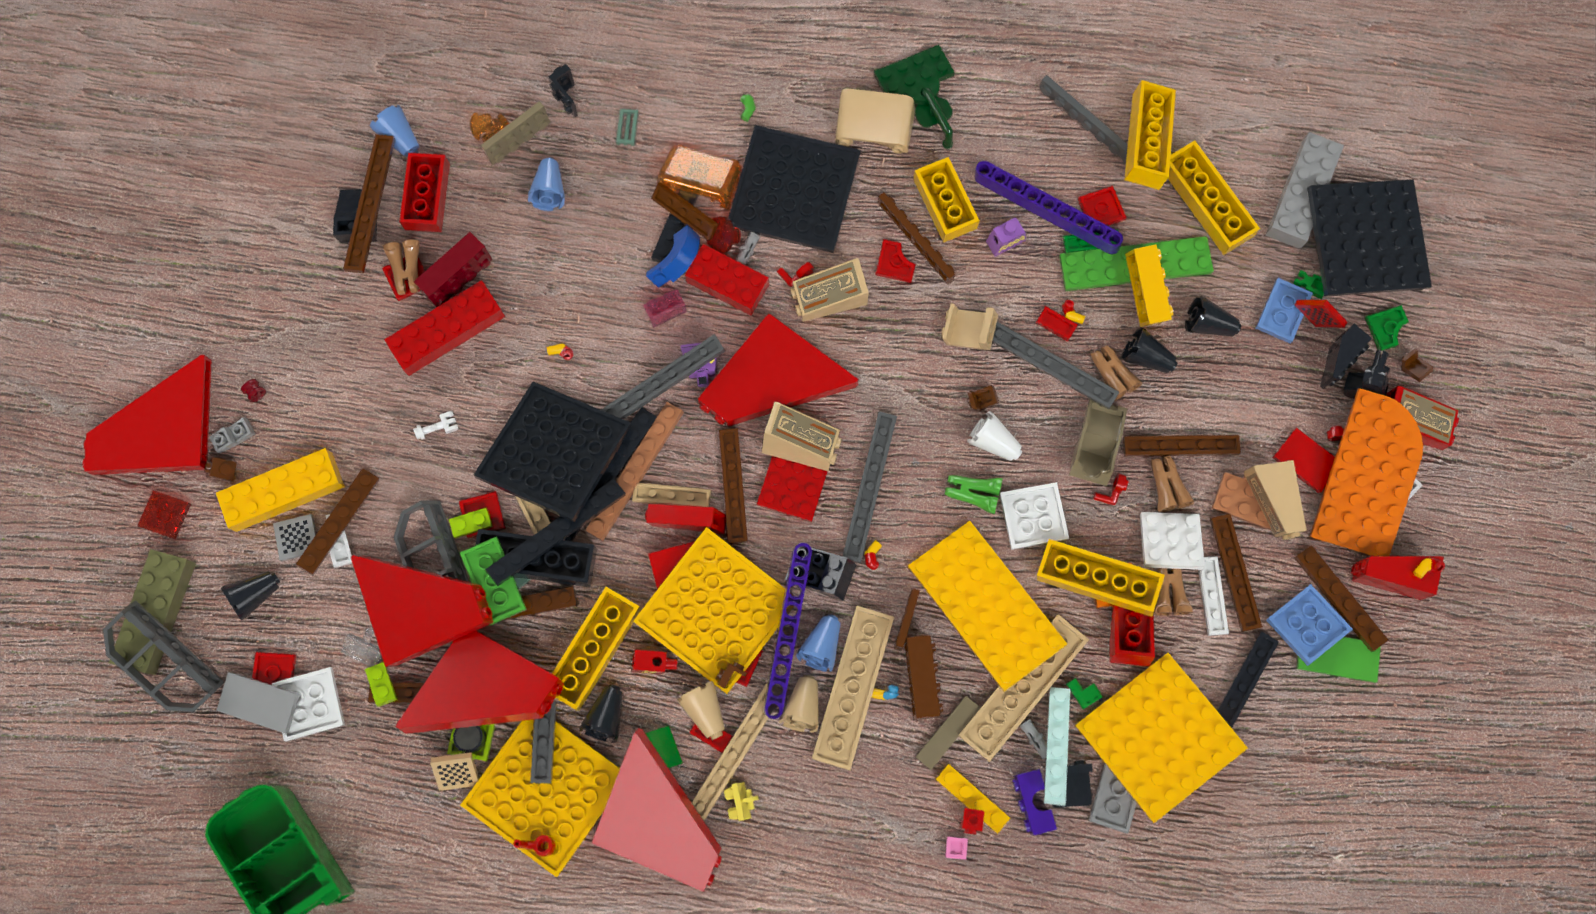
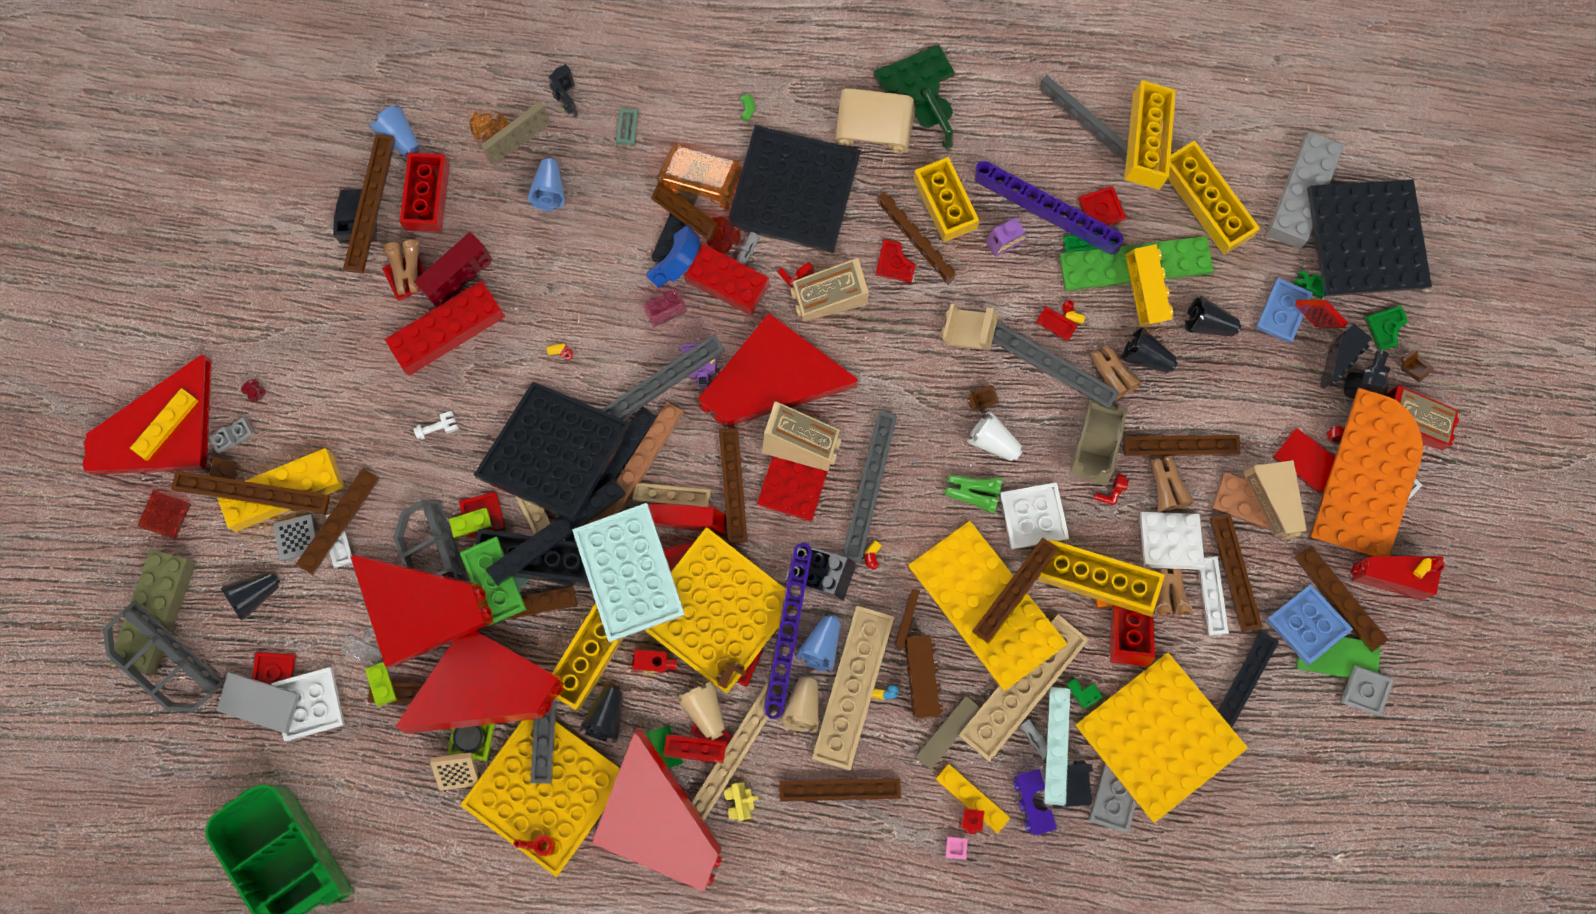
(164, 424): none -> yellow plate
(251, 492): none -> reddish brown plate
(628, 572): none -> light aqua plate
(695, 749): none -> red plate
(840, 789): none -> reddish brown plate
(1015, 590): none -> reddish brown plate
(1367, 690): none -> light grey tile

